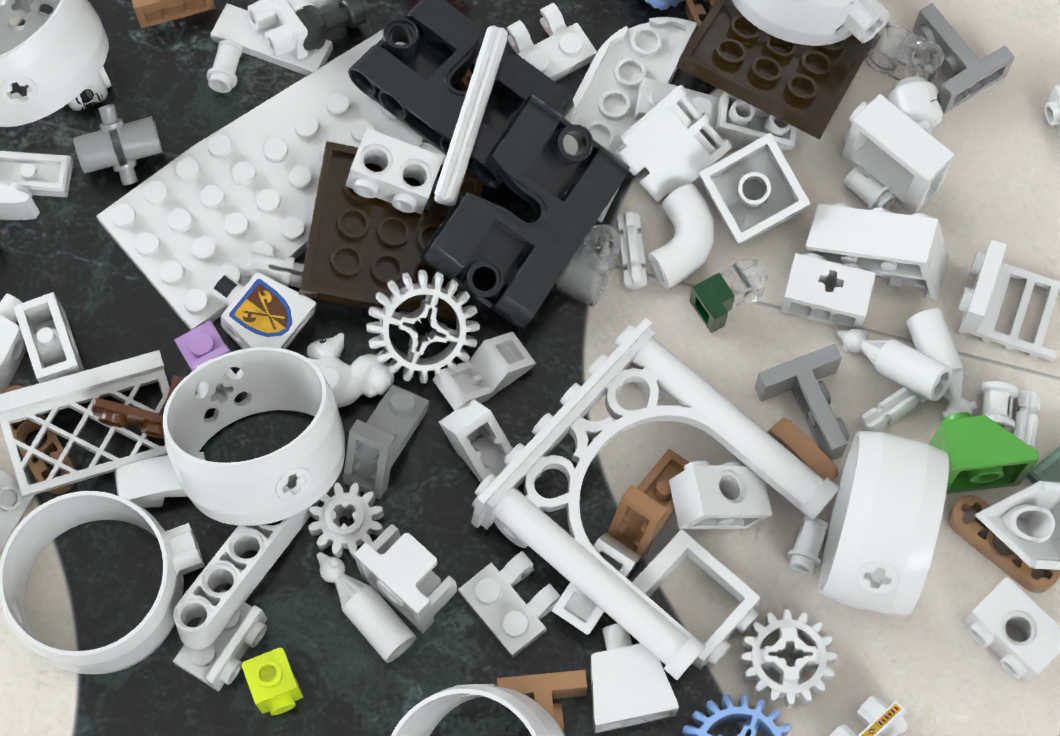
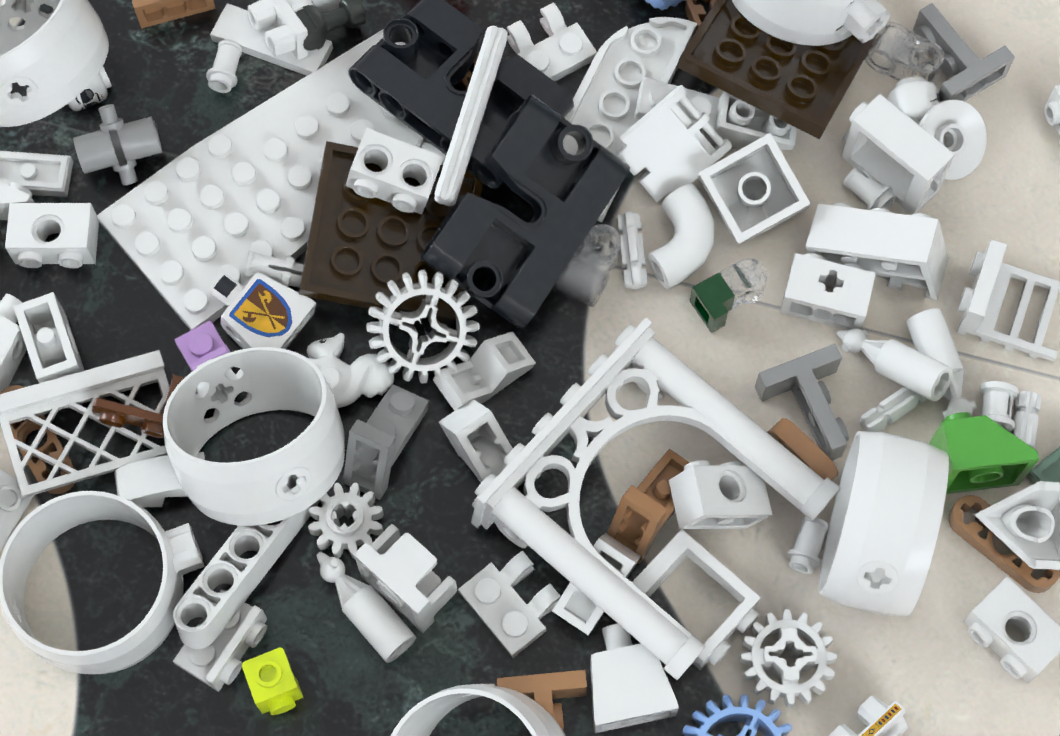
(33, 222): none -> white brick
(963, 131): none -> white dish

